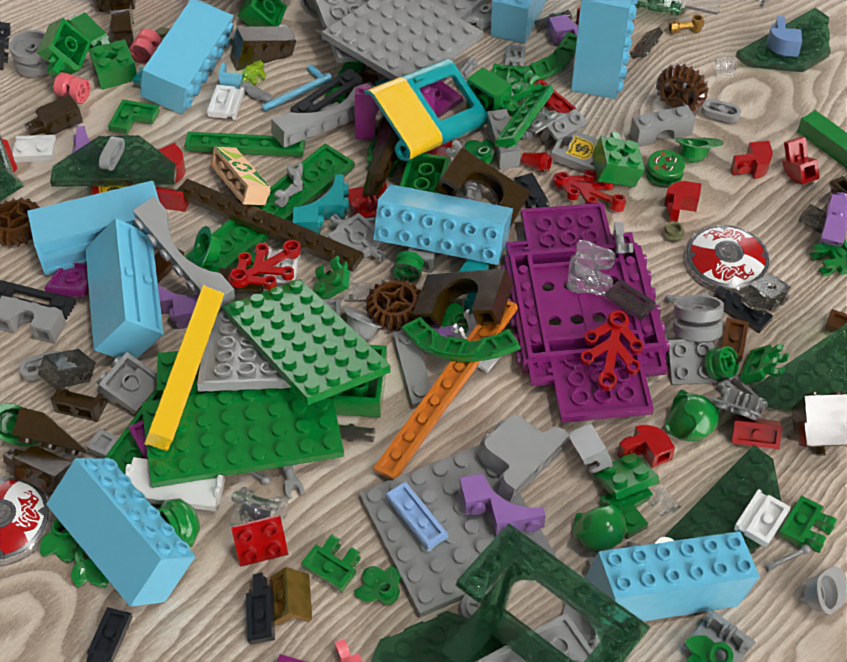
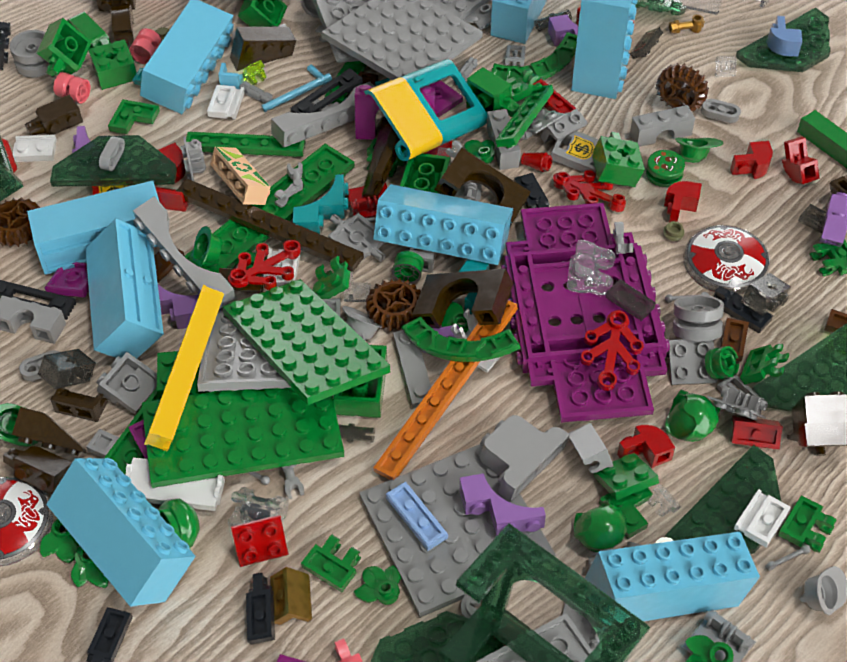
(195, 161): none -> light grey hinge

